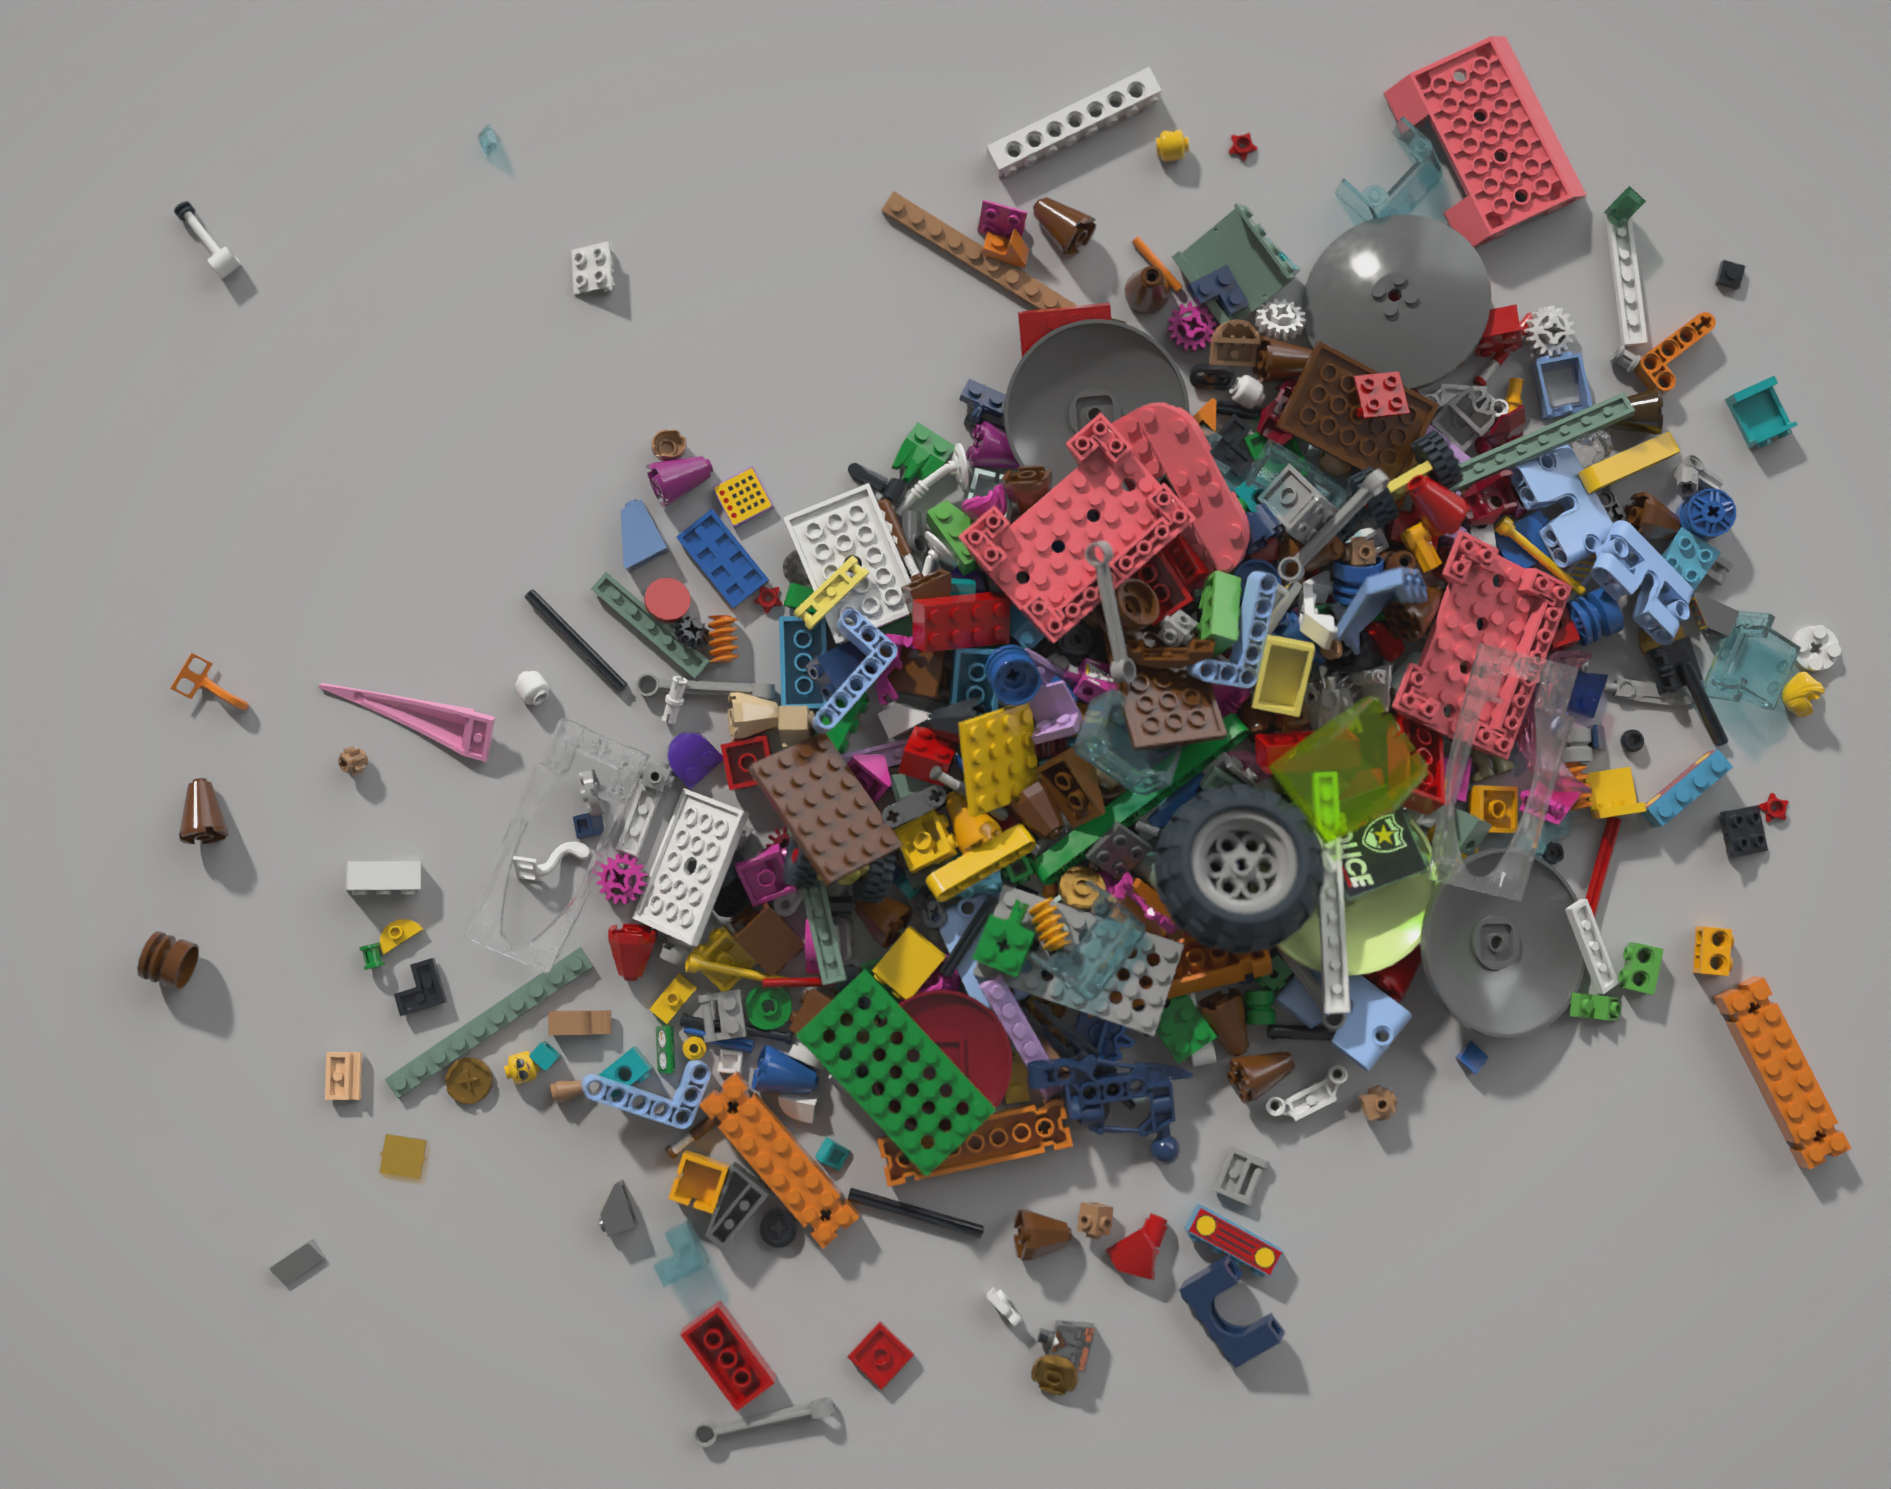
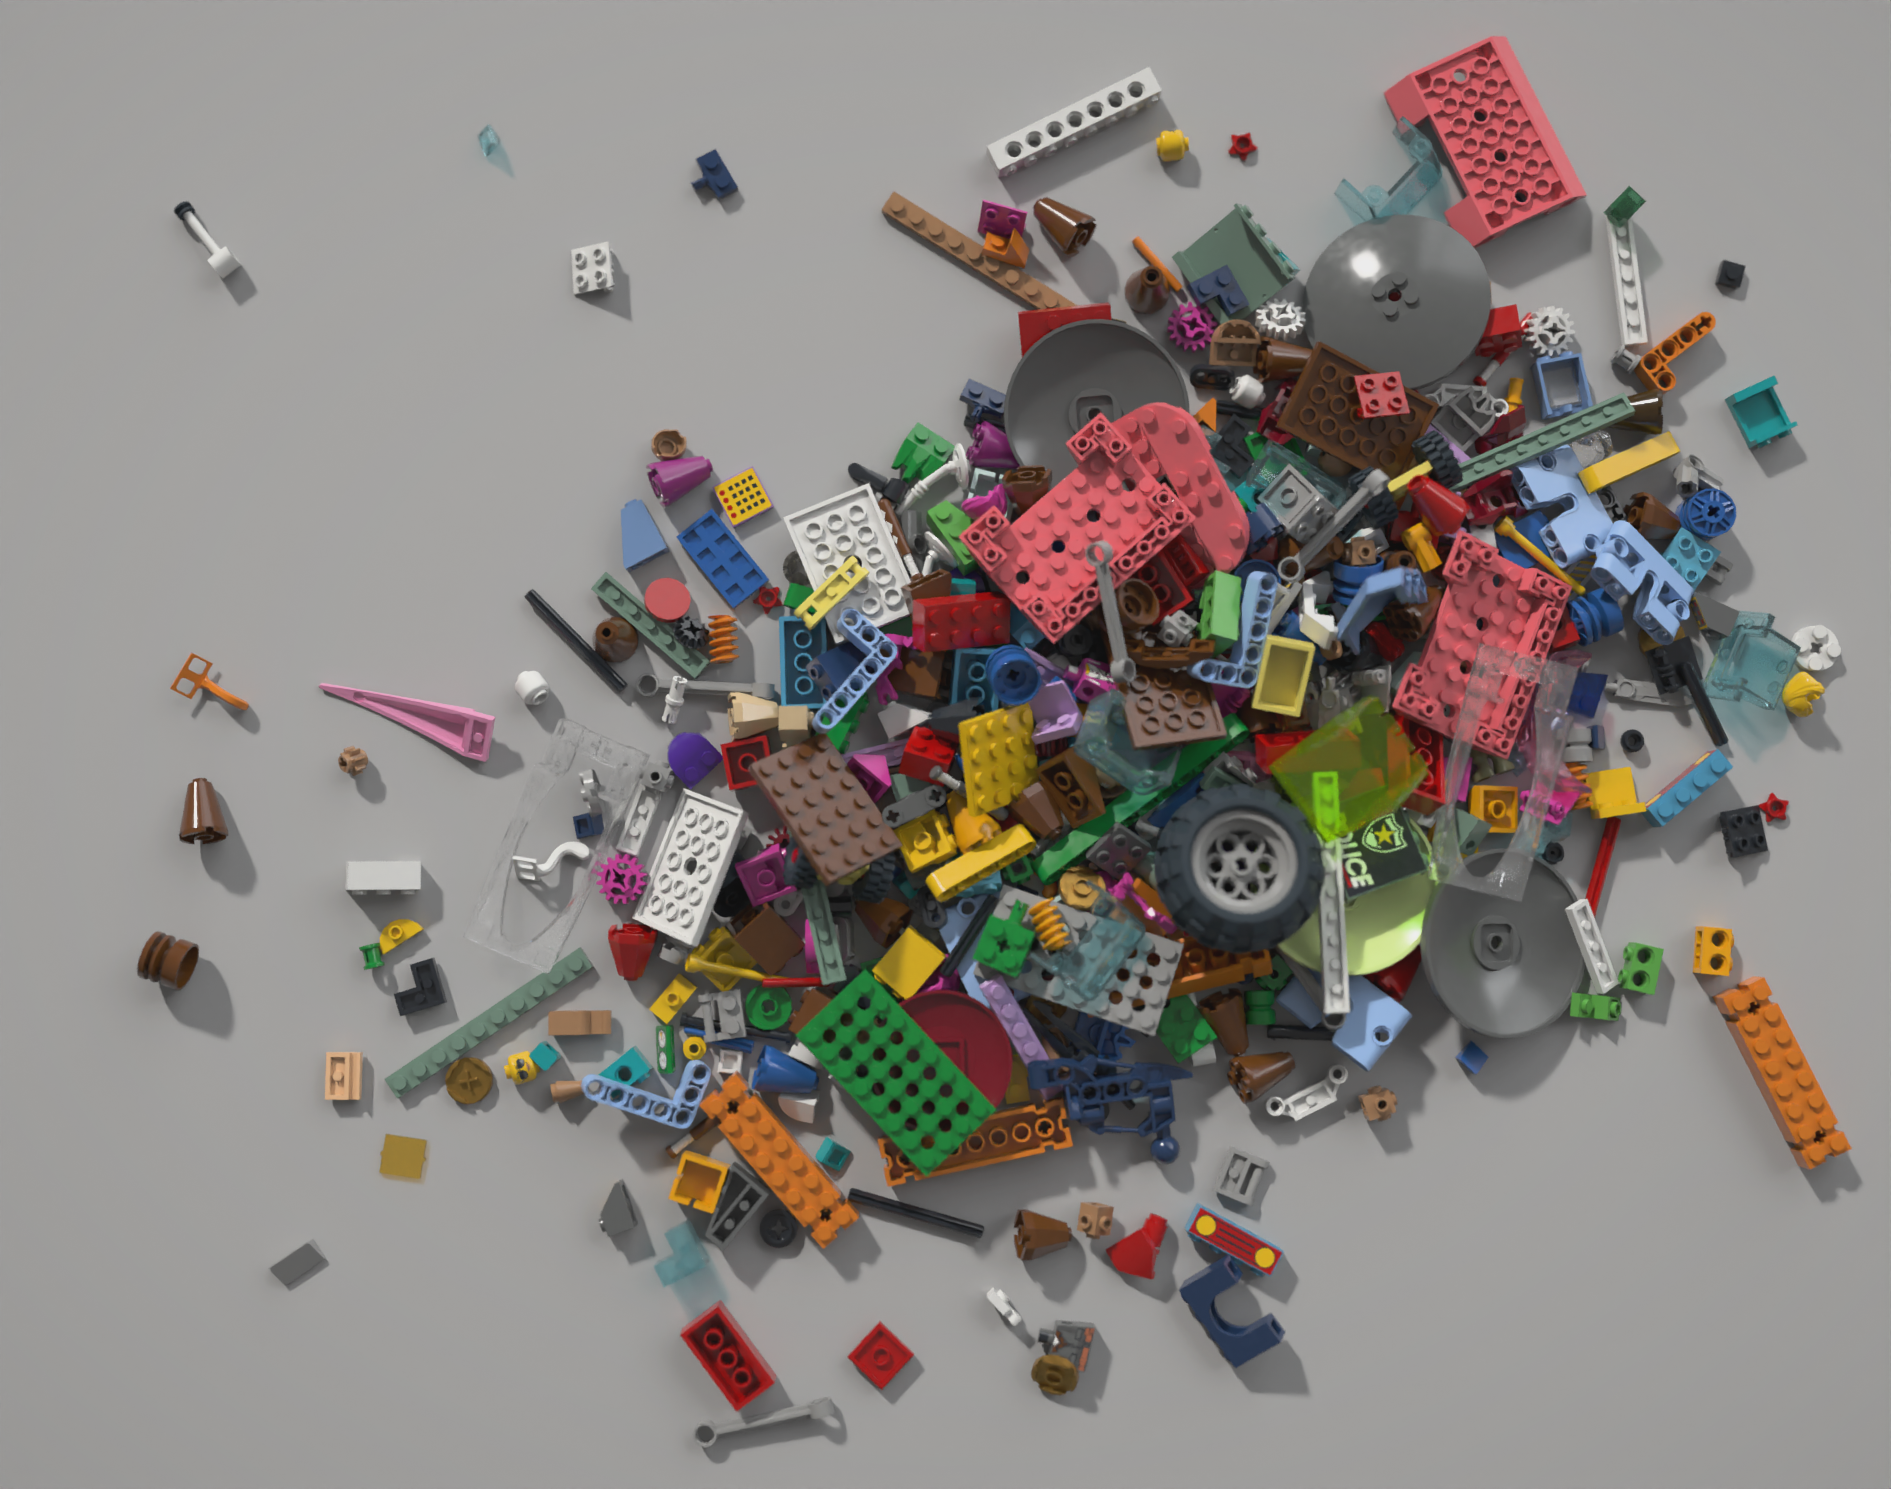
(615, 639): none -> reddish brown cone
(714, 175): none -> dark blue plate

